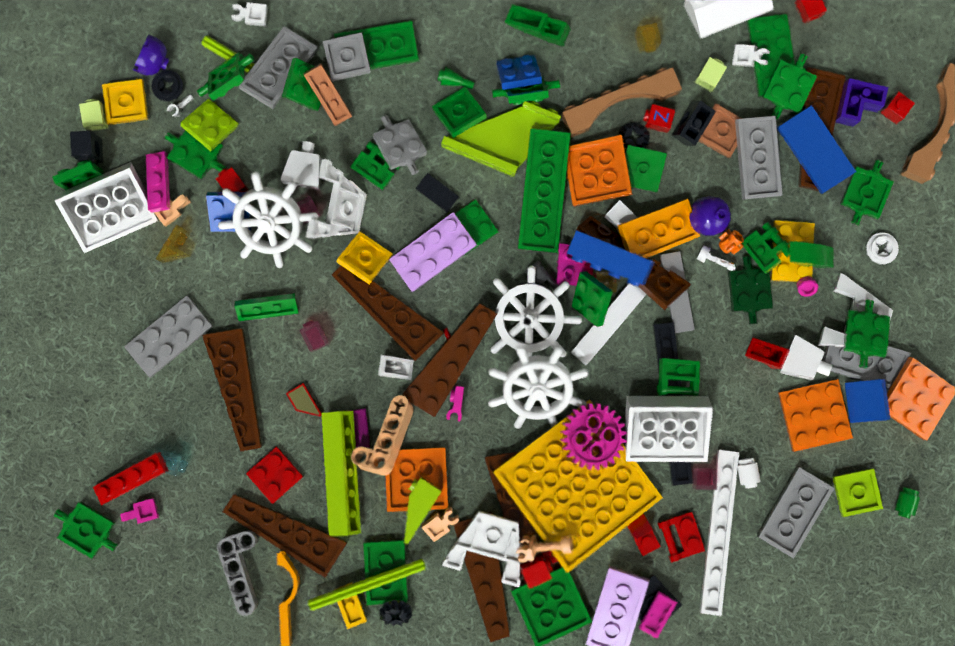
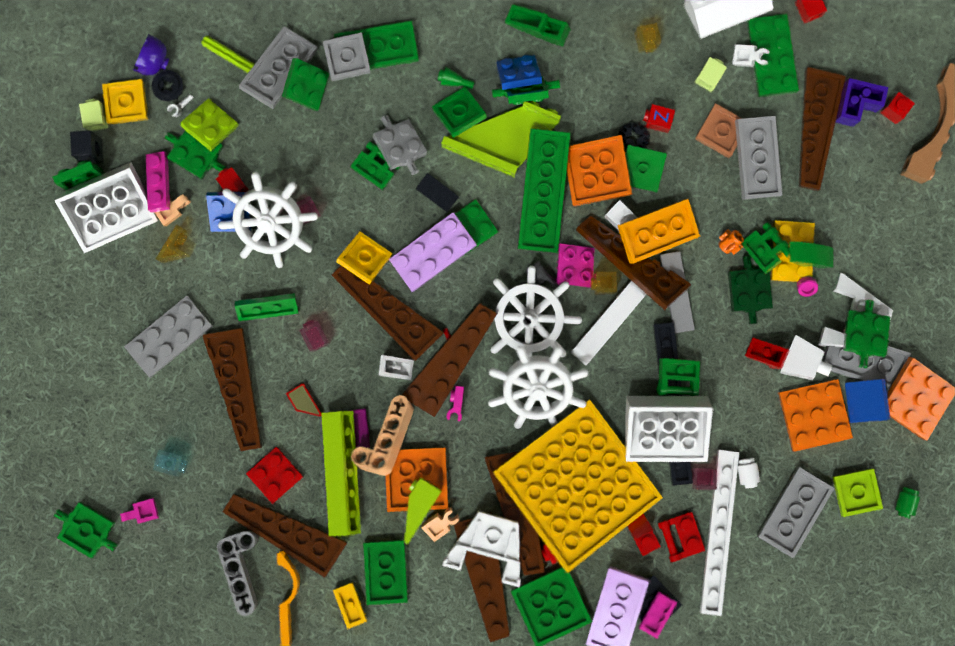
(130, 478): red plate -> none
(226, 76): green plate -> none
(253, 14): white plate -> none
(303, 167): white torso -> none
(327, 94): nougat plate -> none
(344, 208): white wing -> none
(366, 584): lime axle -> none
(394, 607): black gear -> none
(530, 550): light nougat bar -> none
(536, 571): red brick -> none
(591, 298): green plate -> none
(607, 448): dark pink gear -> none
(610, 257): blue brick -> none
(658, 87): medium nougat arch -> none
(693, 123): black brick -> none
(704, 254): white piece -> none
(710, 215): dark purple cylinder -> none
(789, 86): green plate -> none
(816, 149): blue tile -> none
(867, 192): green plate -> none
(891, 248): white gear -> none

